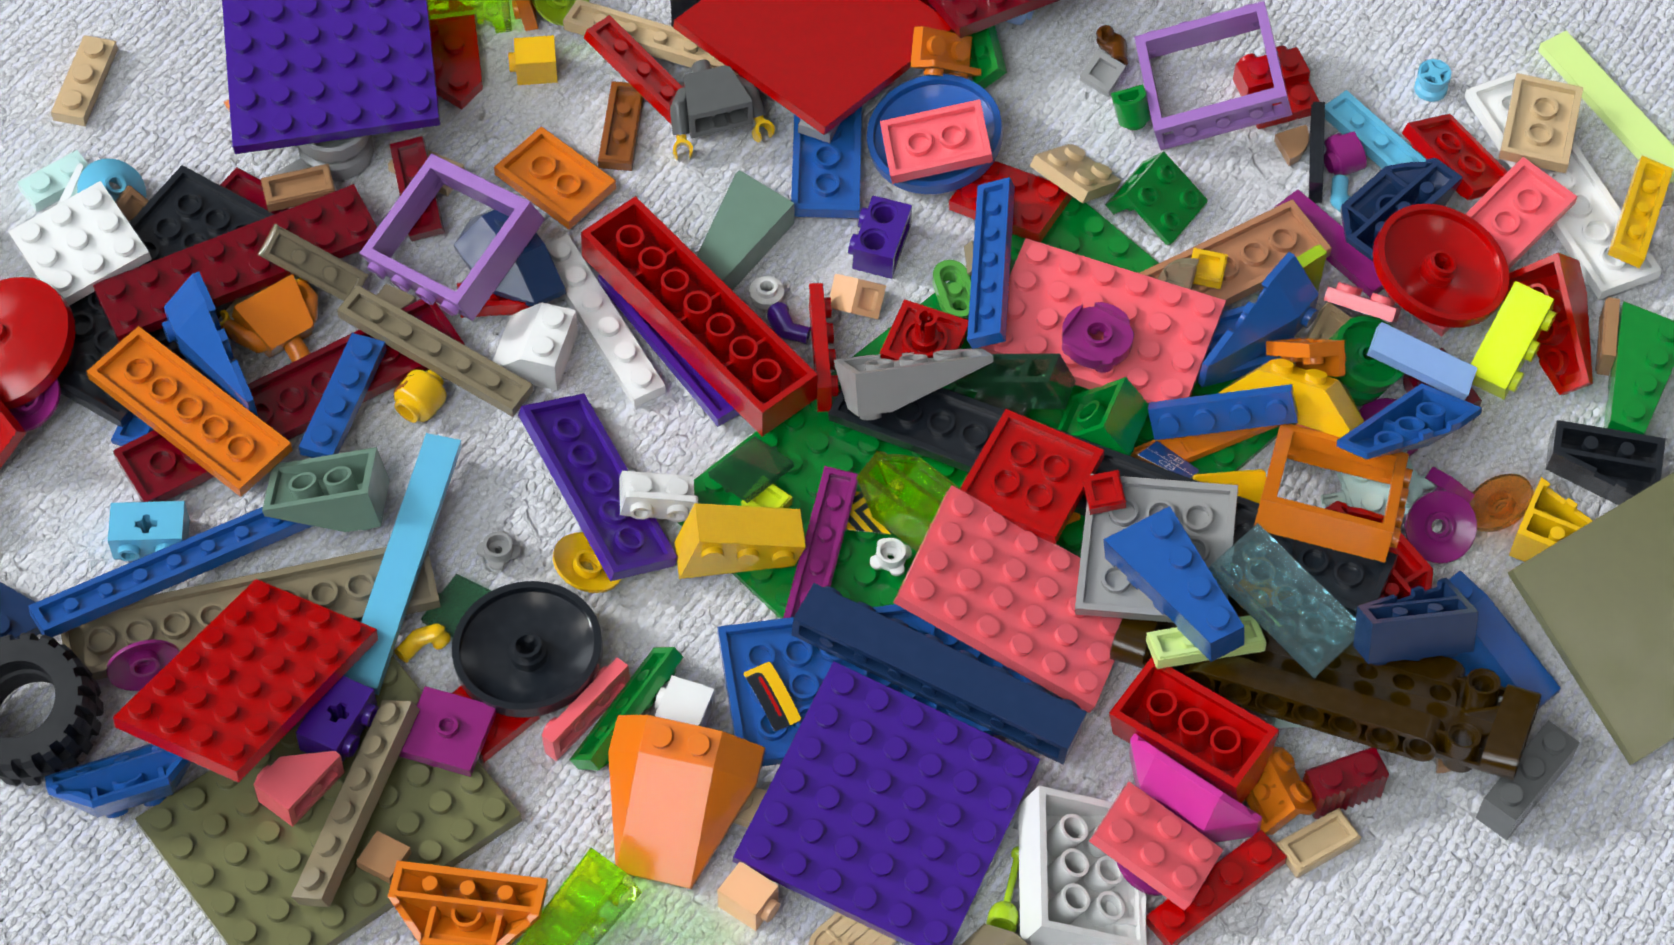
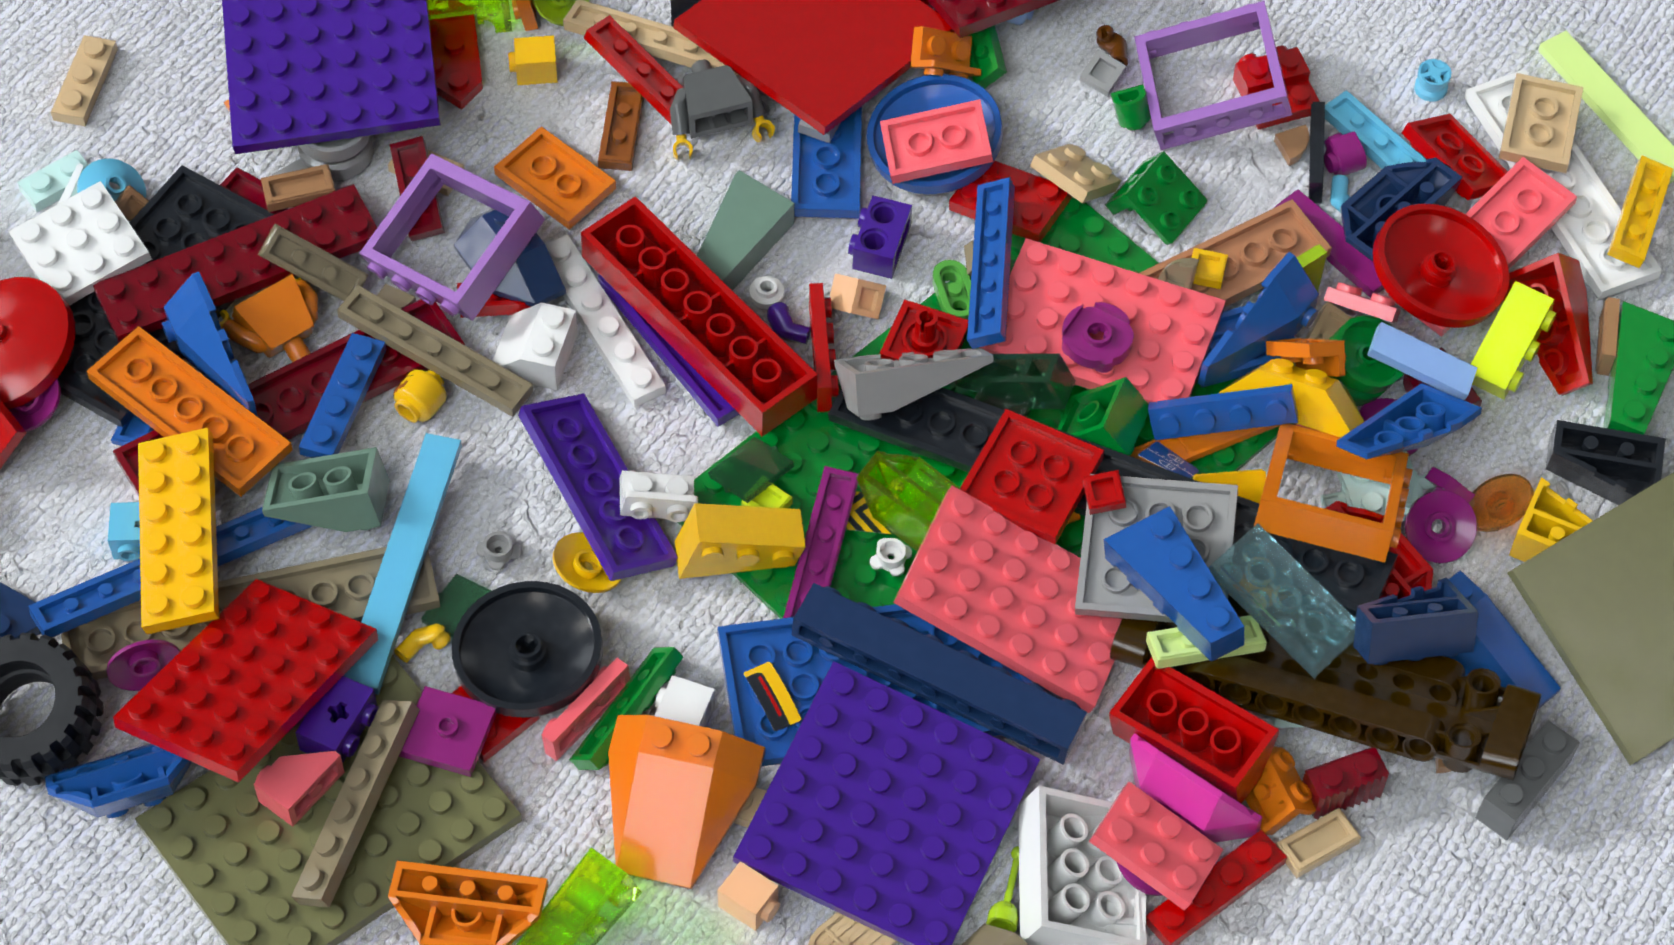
(177, 531): none -> yellow plate
(381, 856): medium nougat tile -> none

